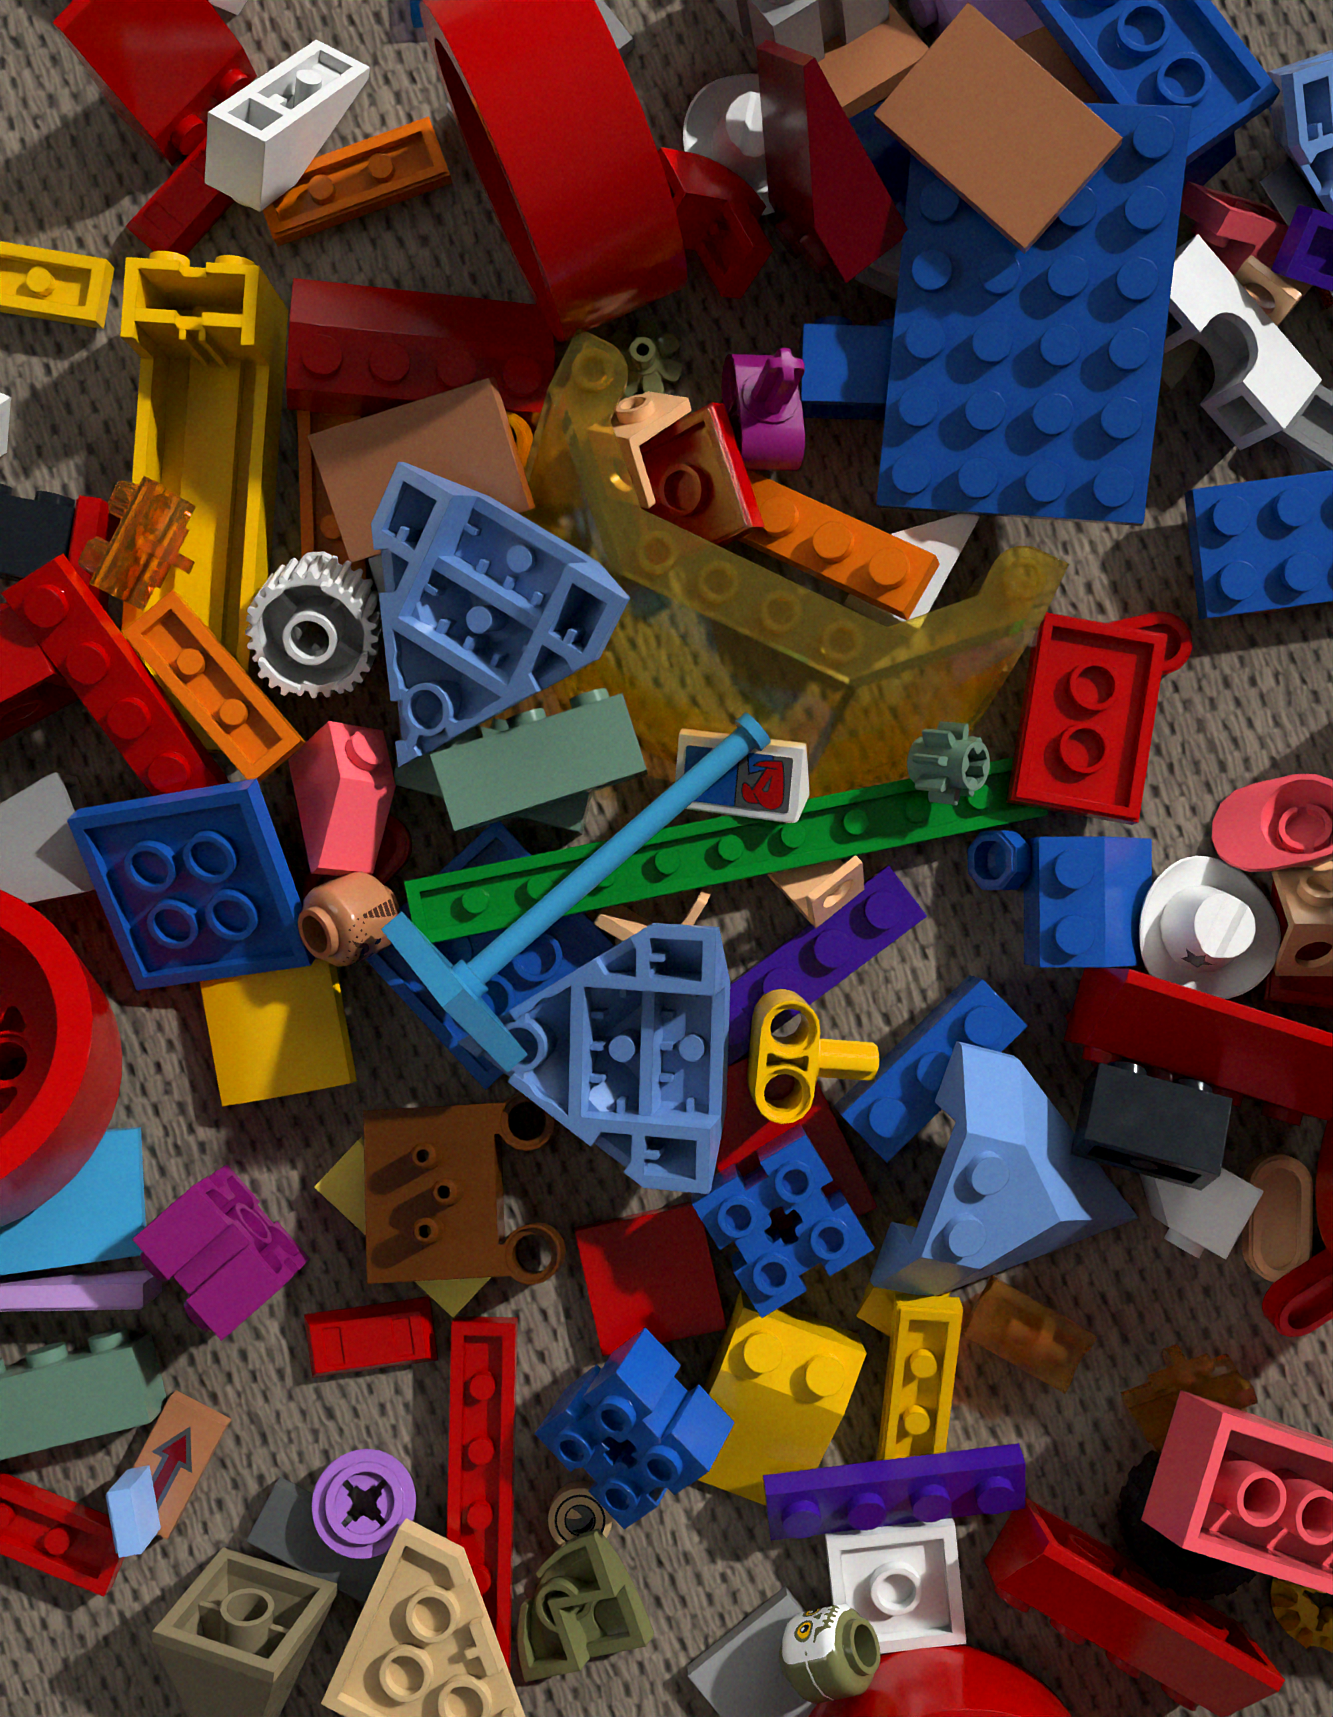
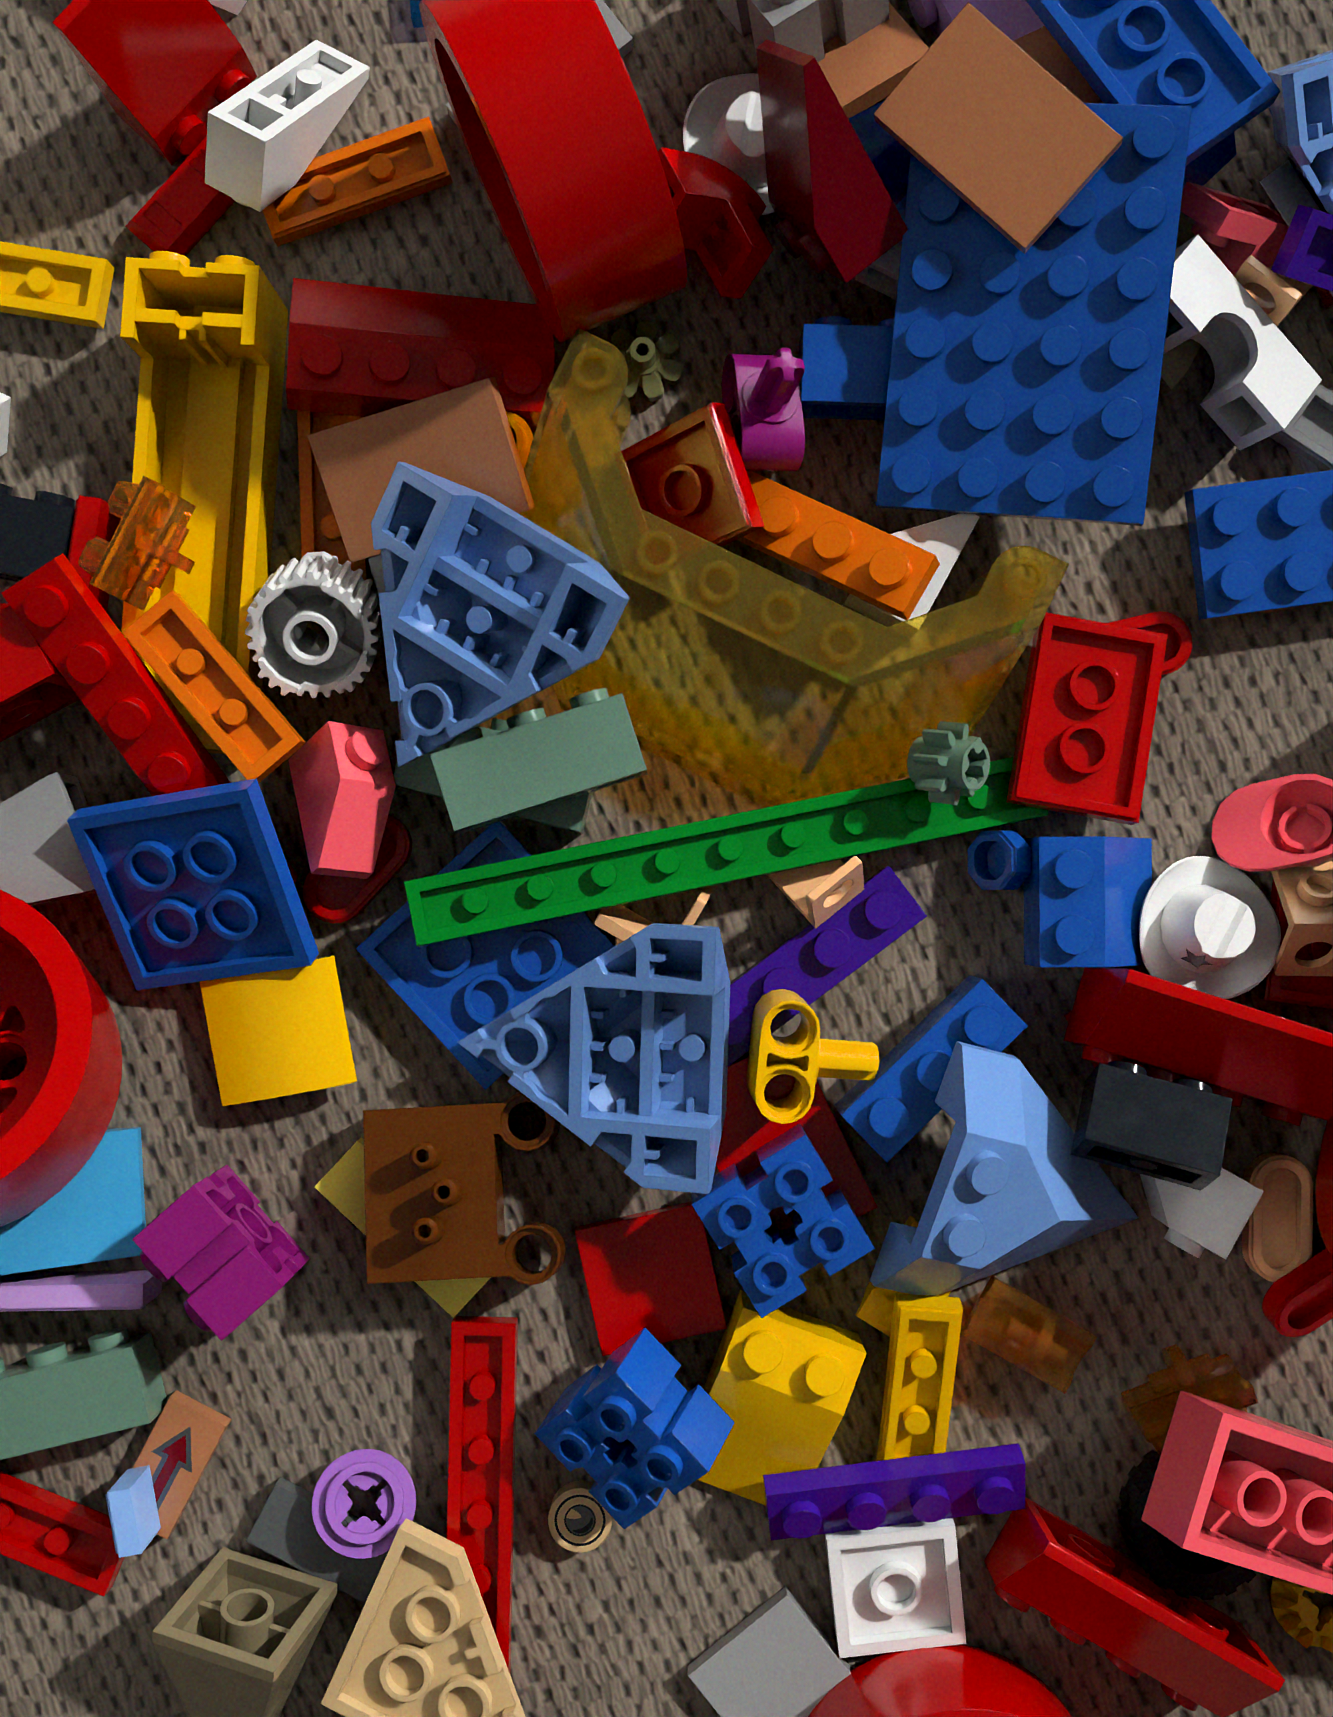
(345, 918): nougat head -> none
(371, 1337): red tile -> none
(462, 985): dark azure tile -> none
(580, 1610): olive brick -> none
(636, 422): light nougat bracket -> none
(760, 786): slope -> none
(829, 1653): olive head -> none

